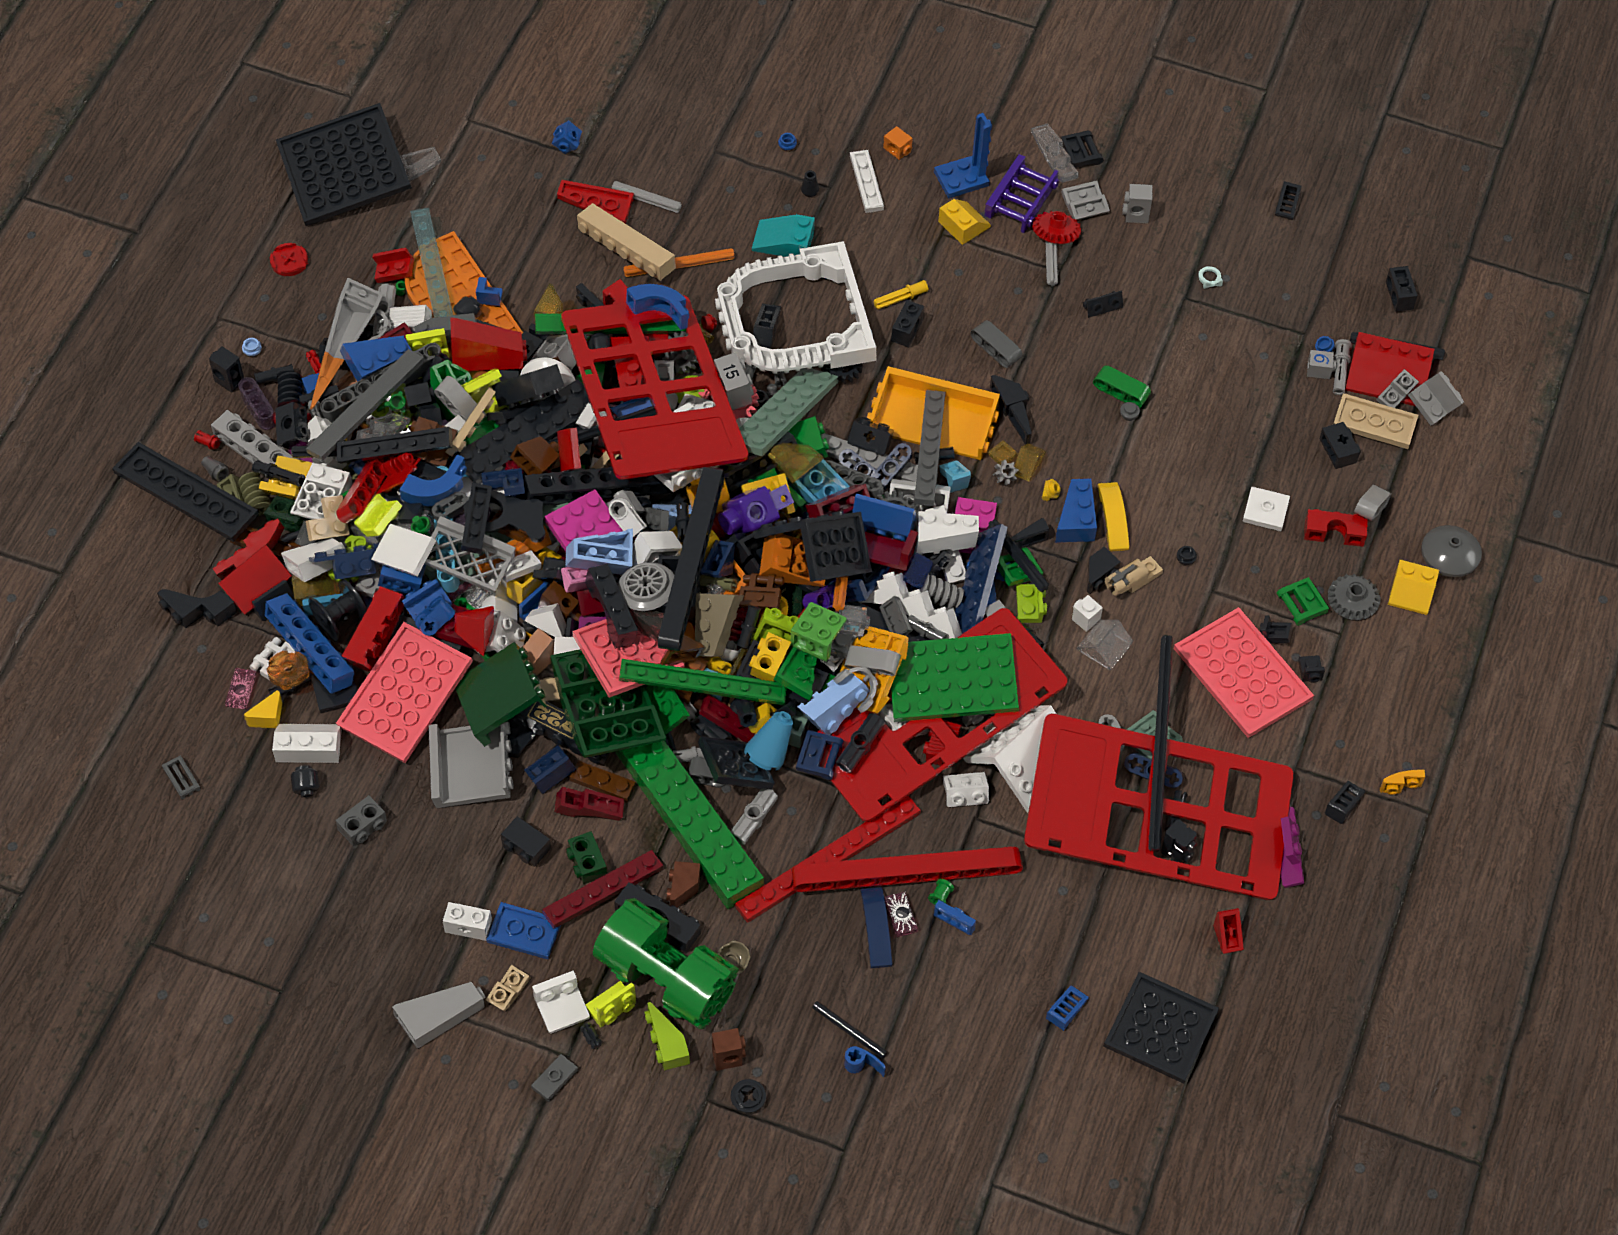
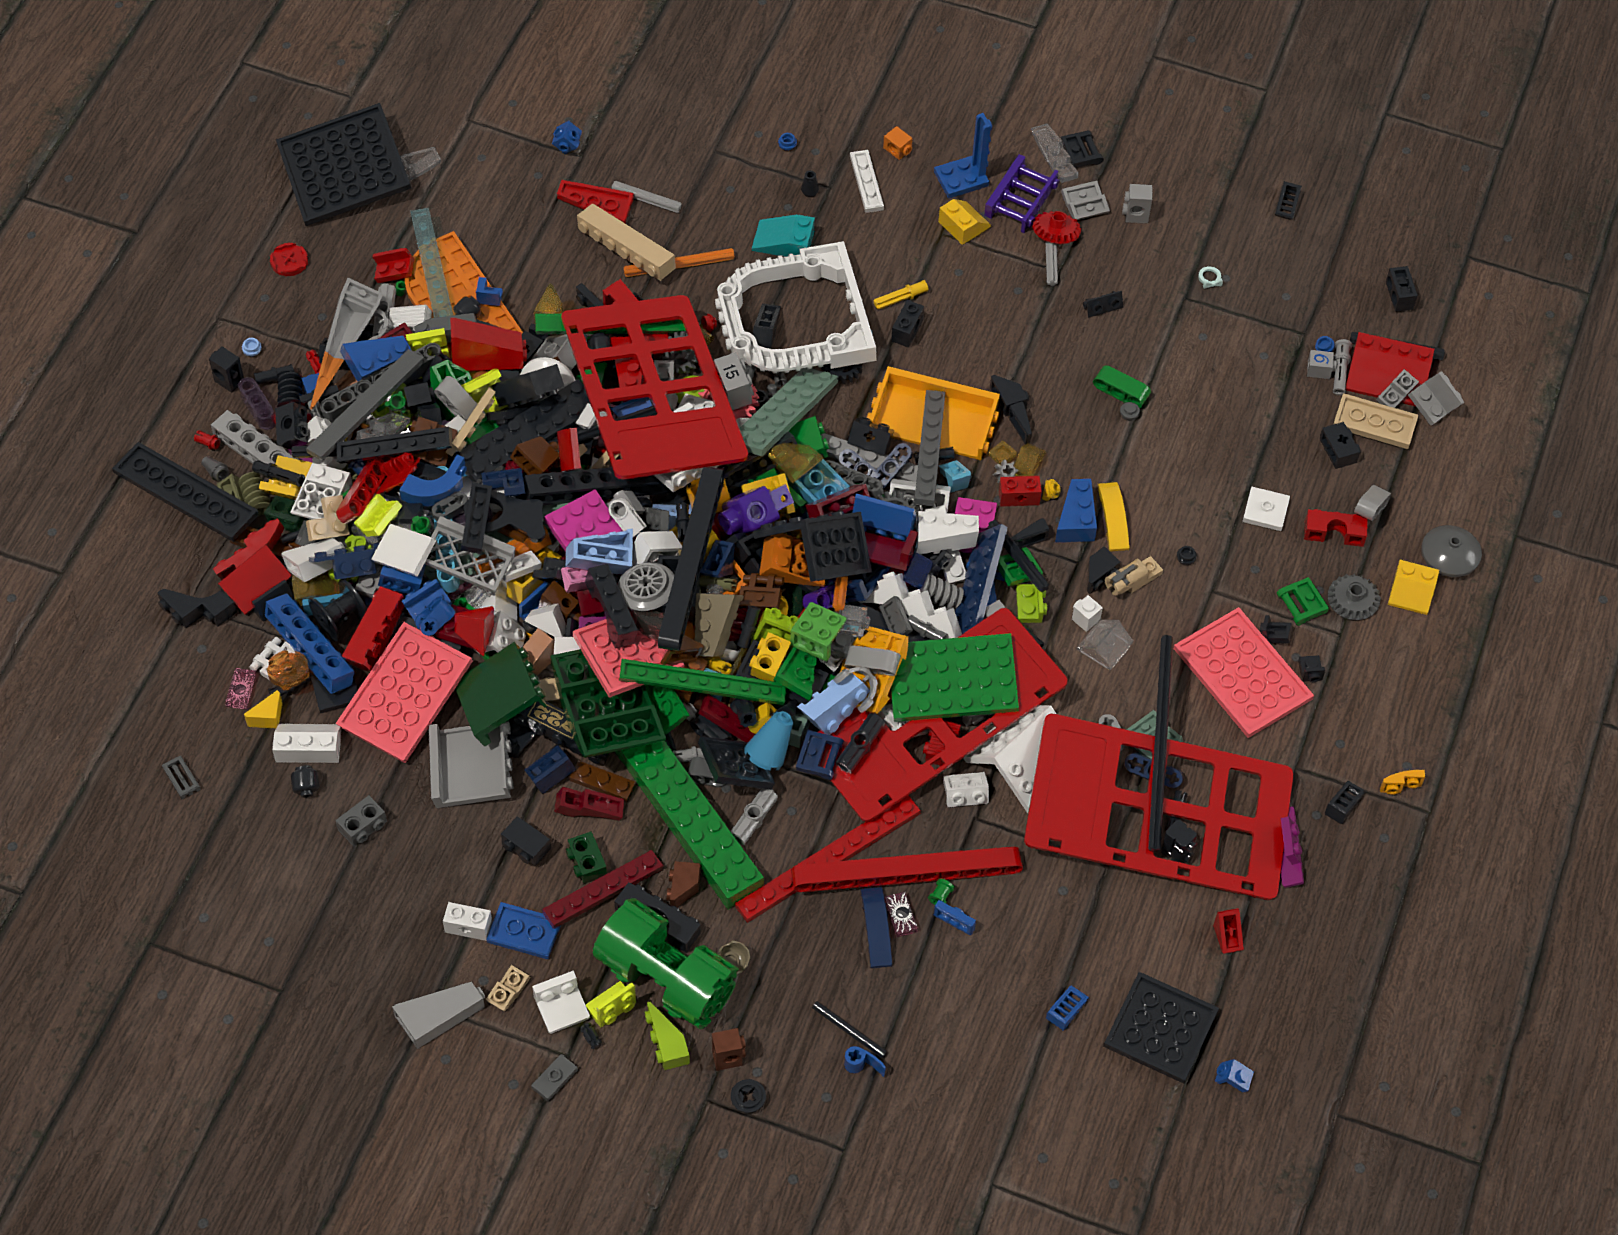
(658, 298): blue arch -> none
(996, 344): dark grey beam -> none
(1019, 491): none -> red brick
(1234, 1074): none -> blue bracket

